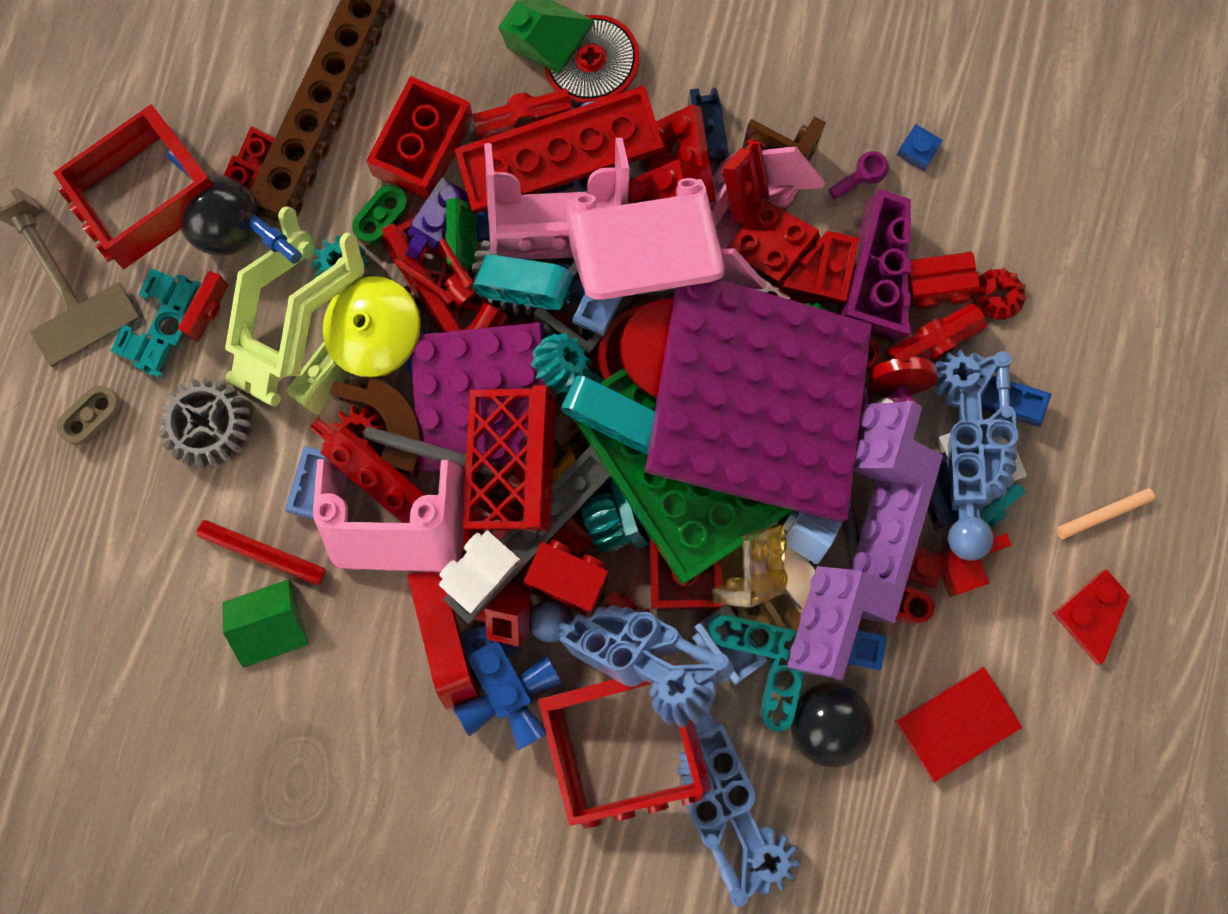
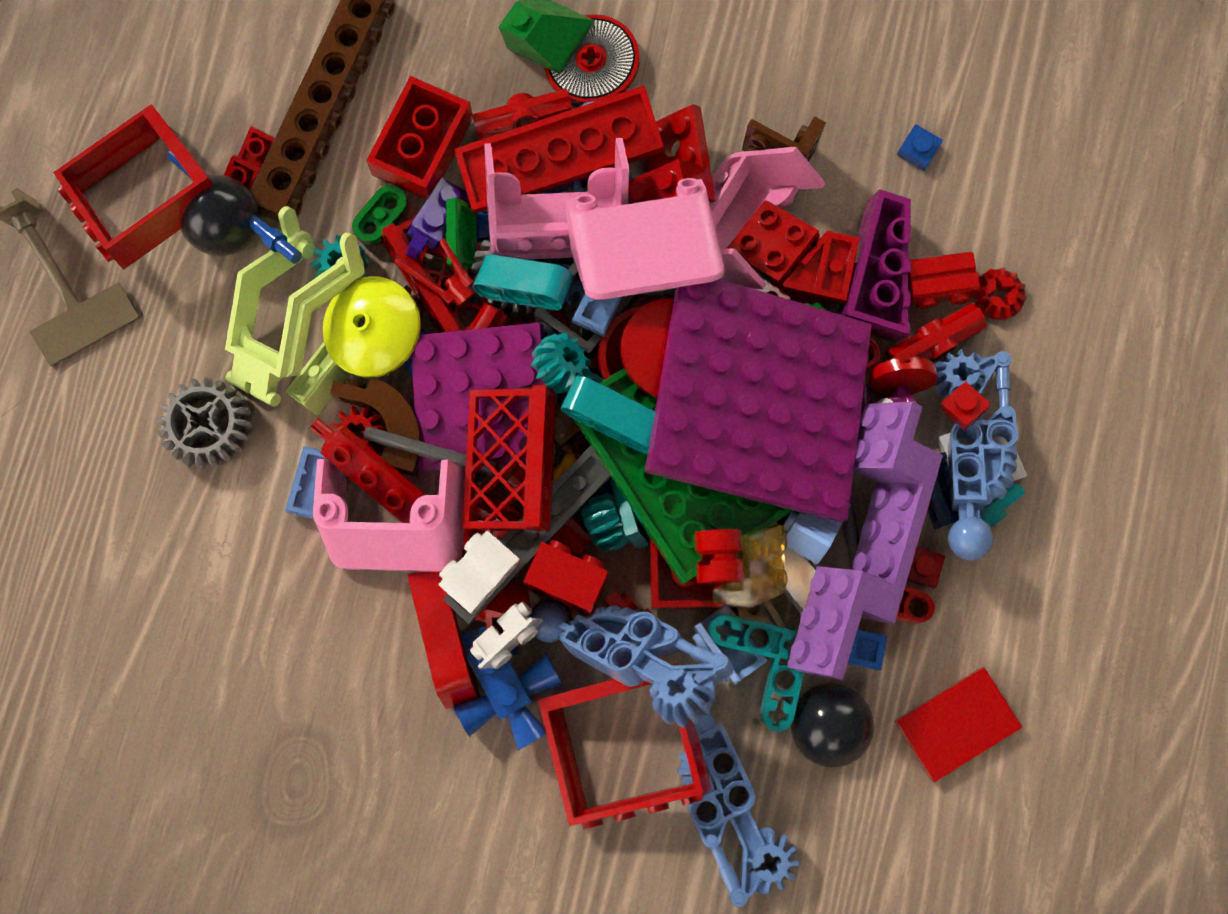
(88, 412): dark tan plate -> none
(155, 350): teal piece -> none
(204, 306): red plate -> none
(261, 552): red axle -> none
(264, 624): green slope -> none
(517, 629): none -> white hinge
(712, 122): dark blue hinge -> none
(719, 556): none -> red wheel
(746, 181): red plate -> none
(870, 168): magenta plate -> none
(965, 406): none -> red plate
(966, 575): red brick -> none
(1027, 402): blue plate -> none
(1094, 614): red wing -> none
(1105, 513): light nougat bar -> none

